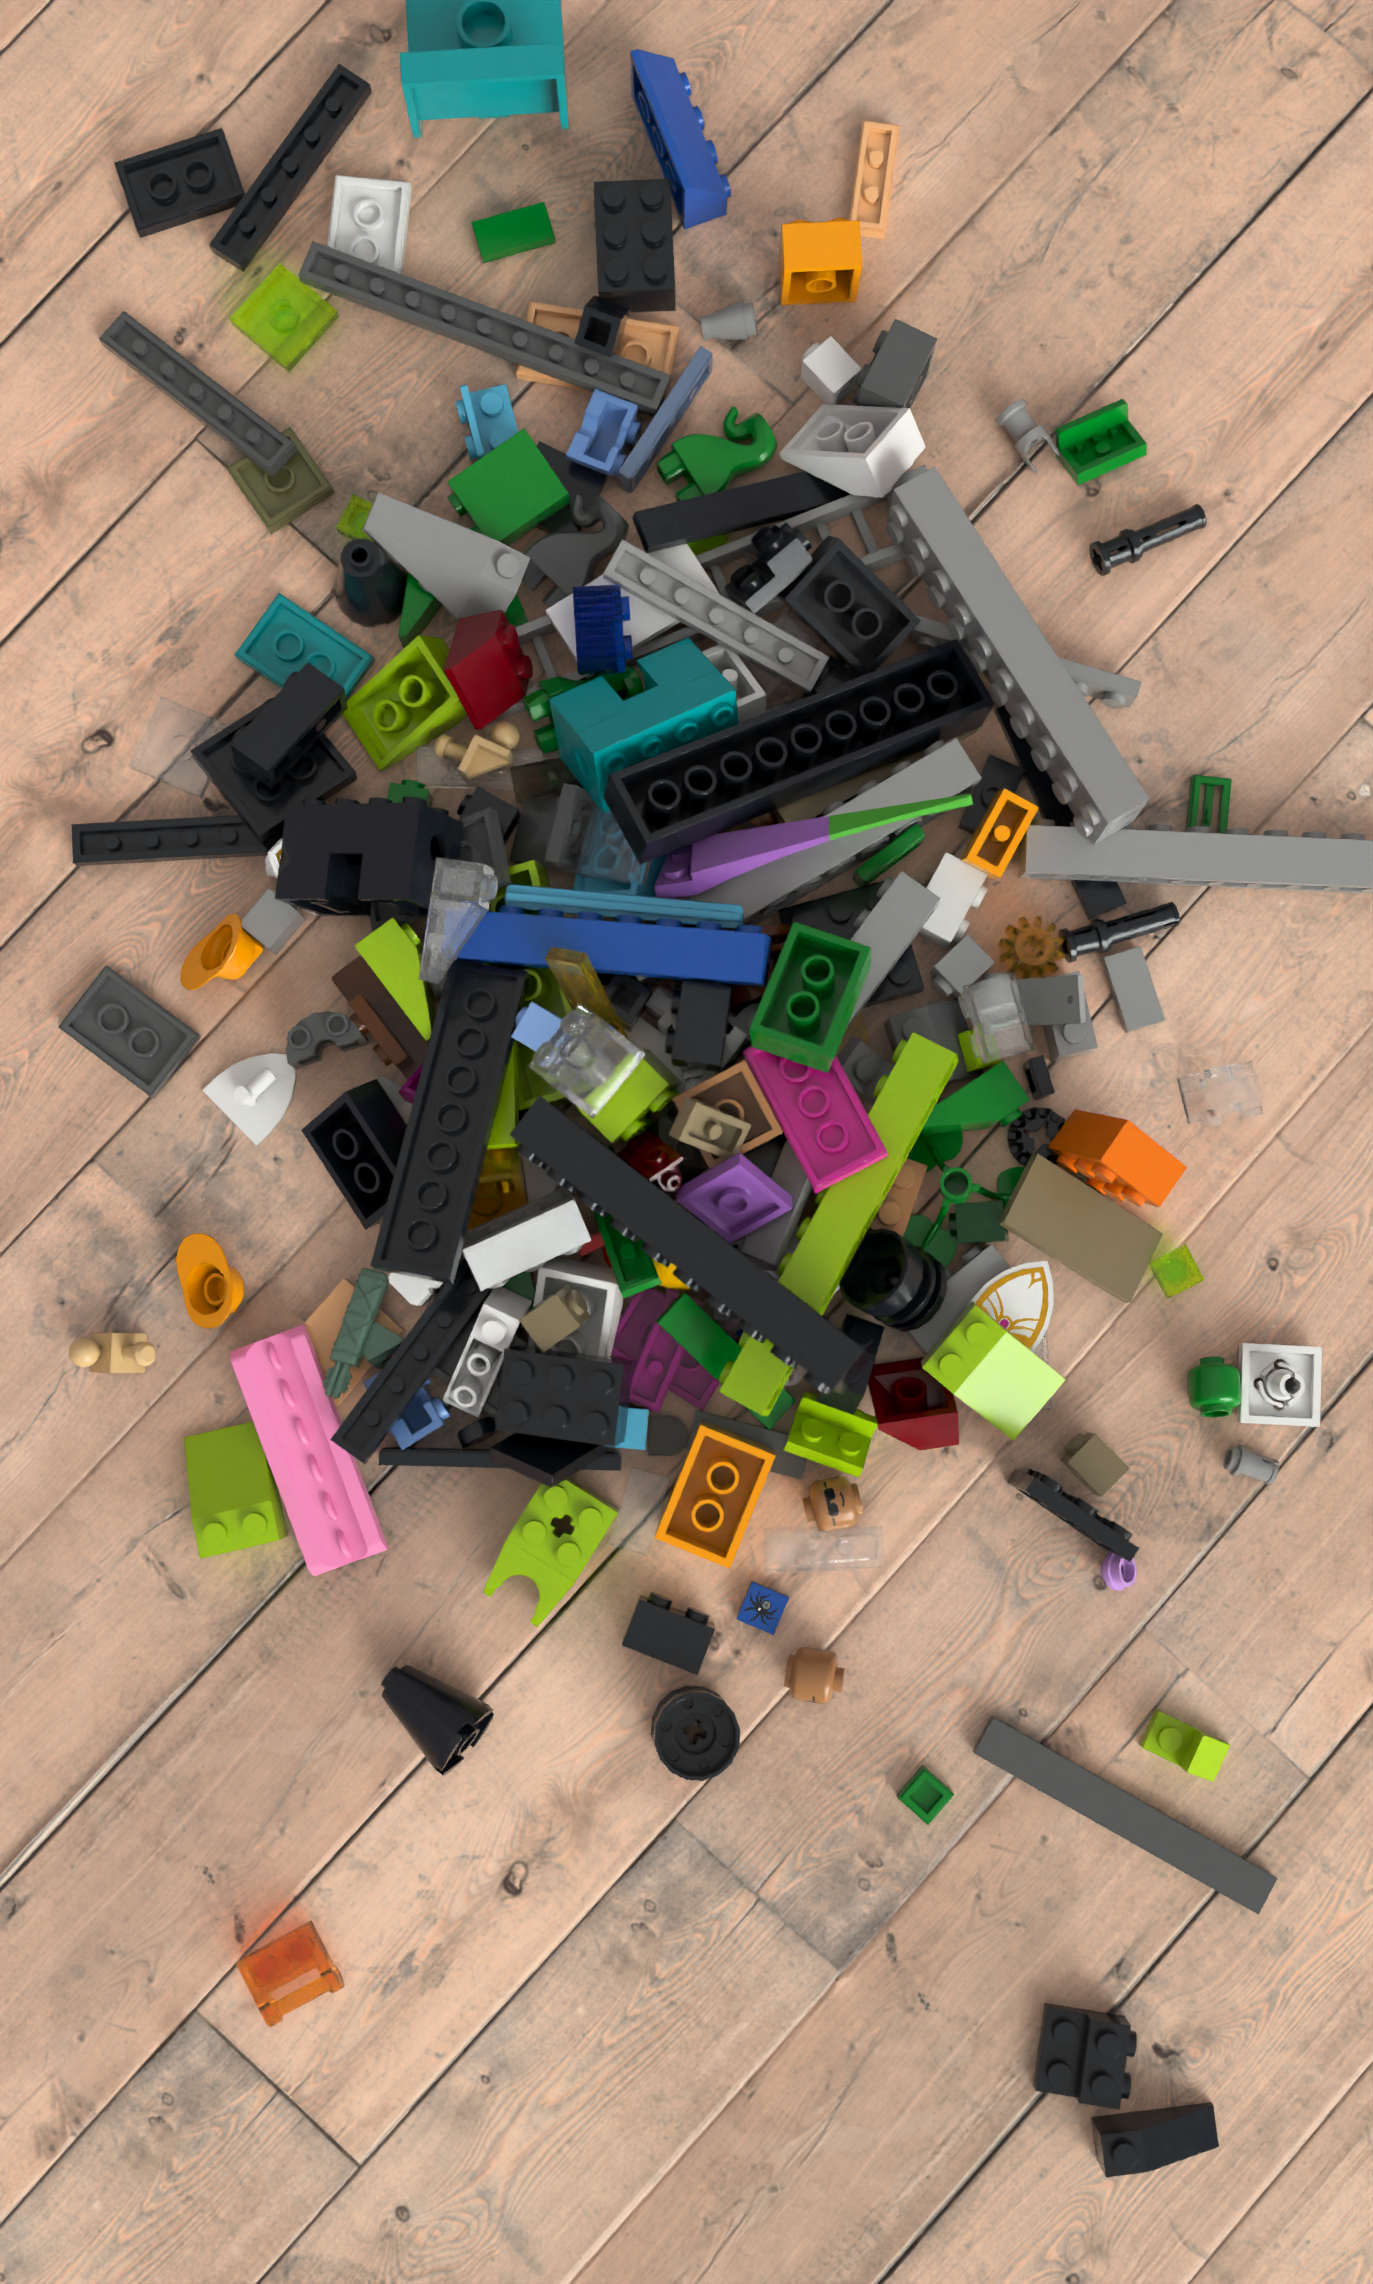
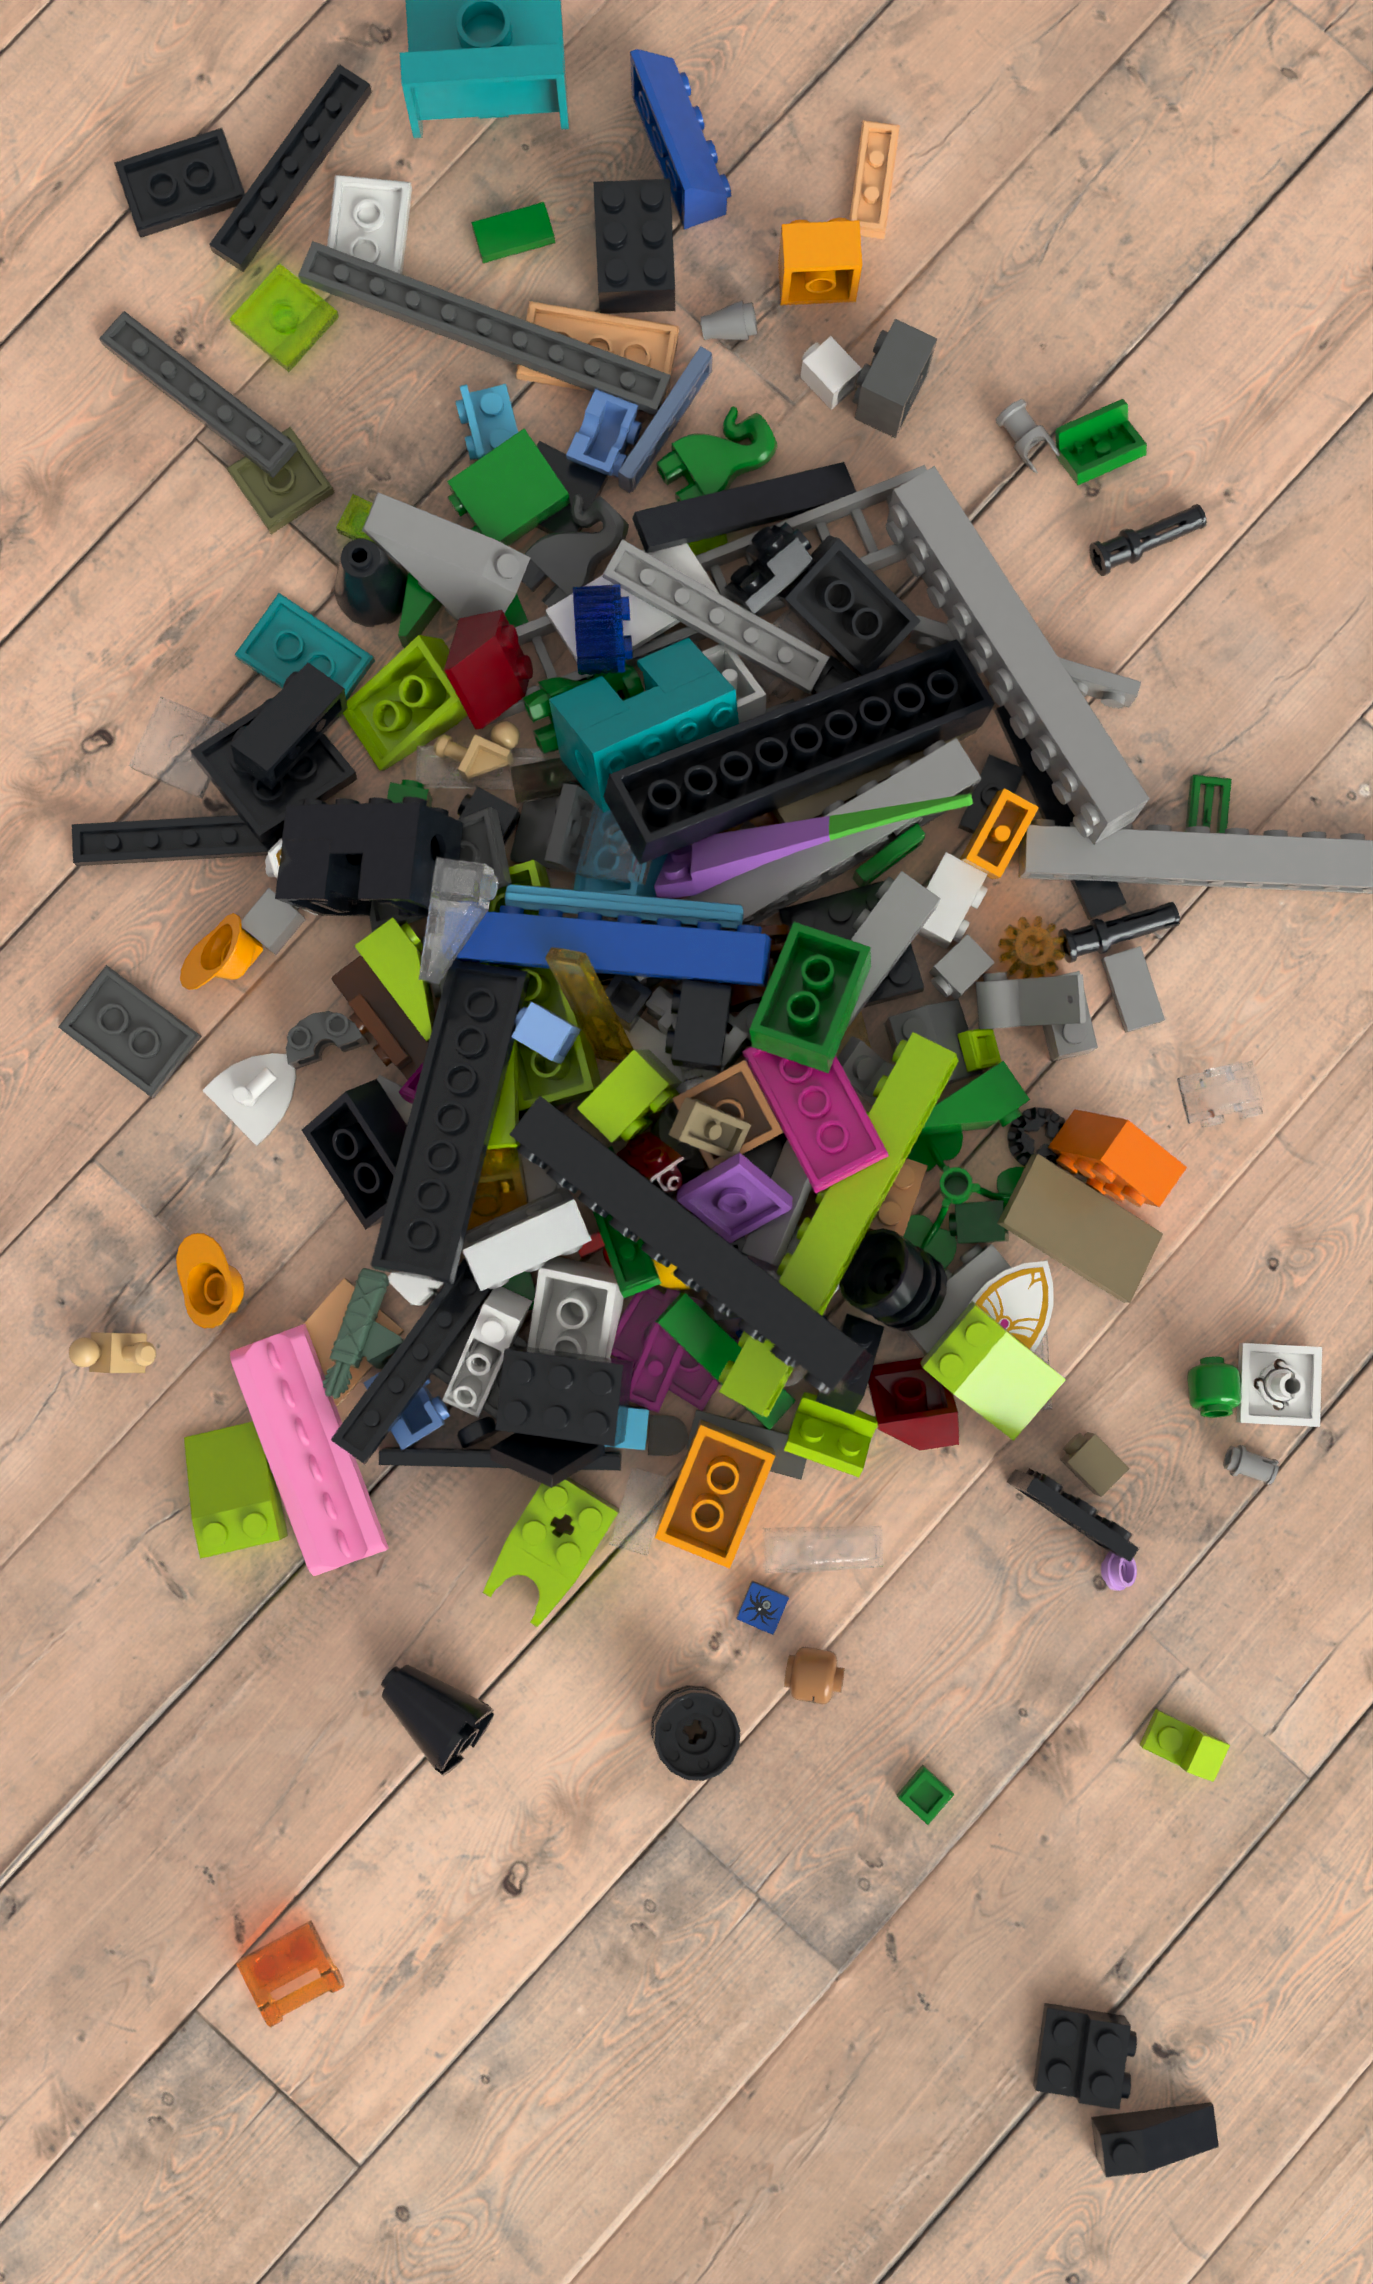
(555, 1317): dark tan brick -> none
(586, 1060): clear slope -> none
(602, 326): black brick -> none
(669, 1633): black brick -> none
(833, 1503): medium nougat head -> none
(856, 447): white slope -> none
(997, 1018): clear brick -> none
(1038, 1078): black tile -> none
(1125, 1814): dark grey tile -> none
(1176, 1271): clear neon green plate -> none

